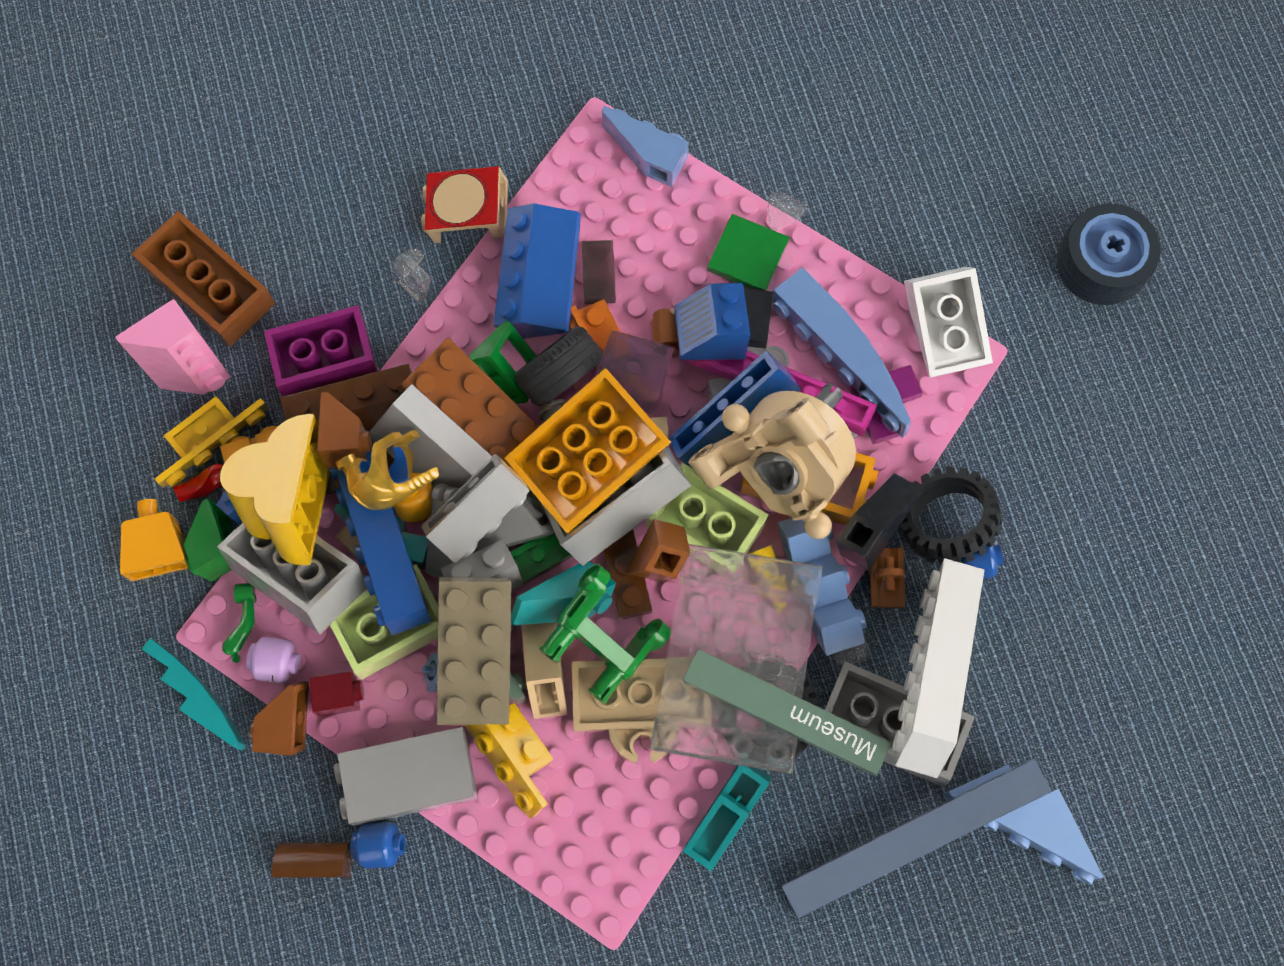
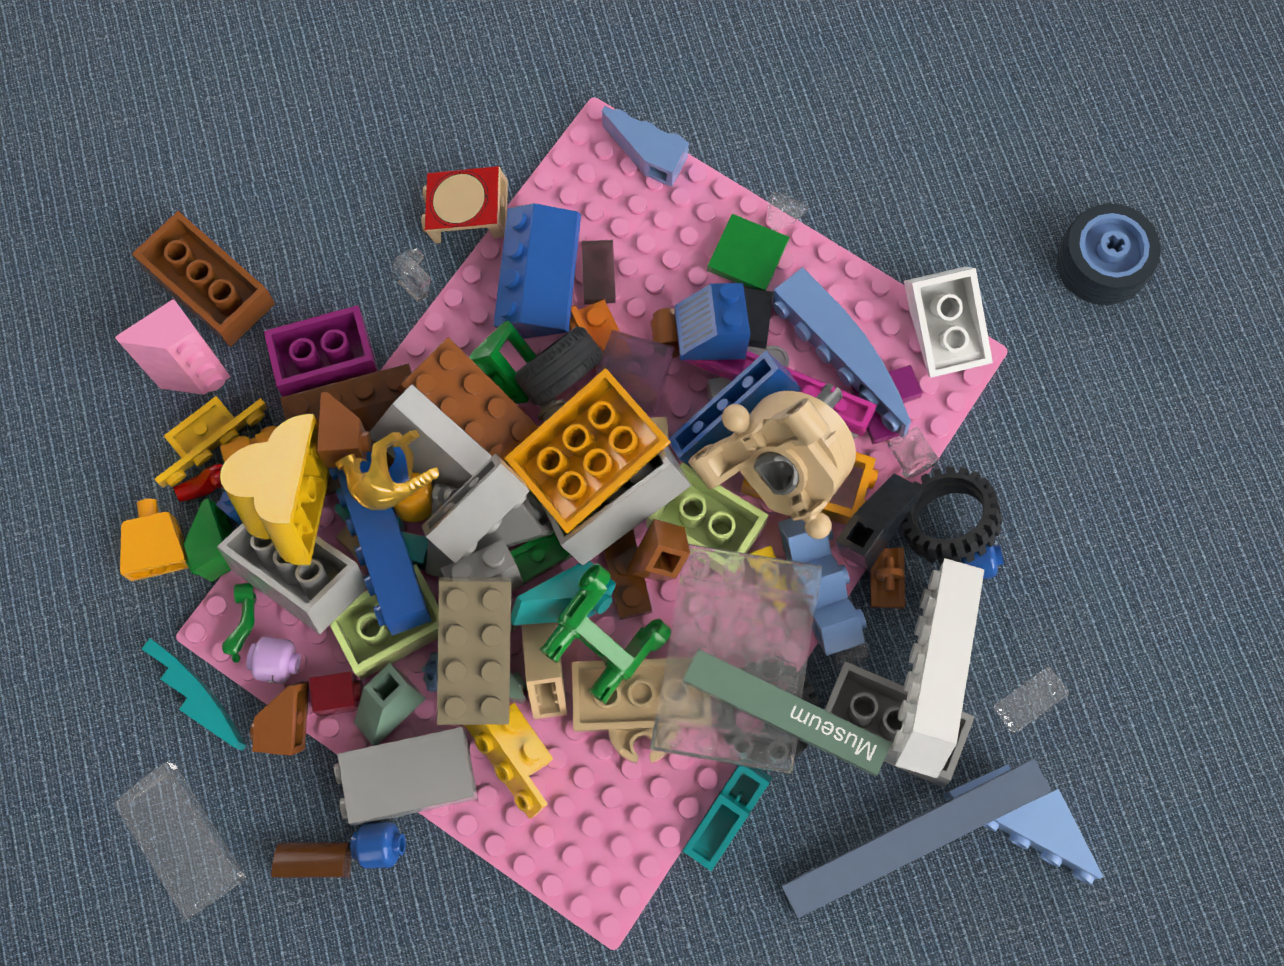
(179, 840): none -> clear slope
(386, 703): none -> sand green slope
(913, 453): none -> clear tile
(1031, 700): none -> clear slope

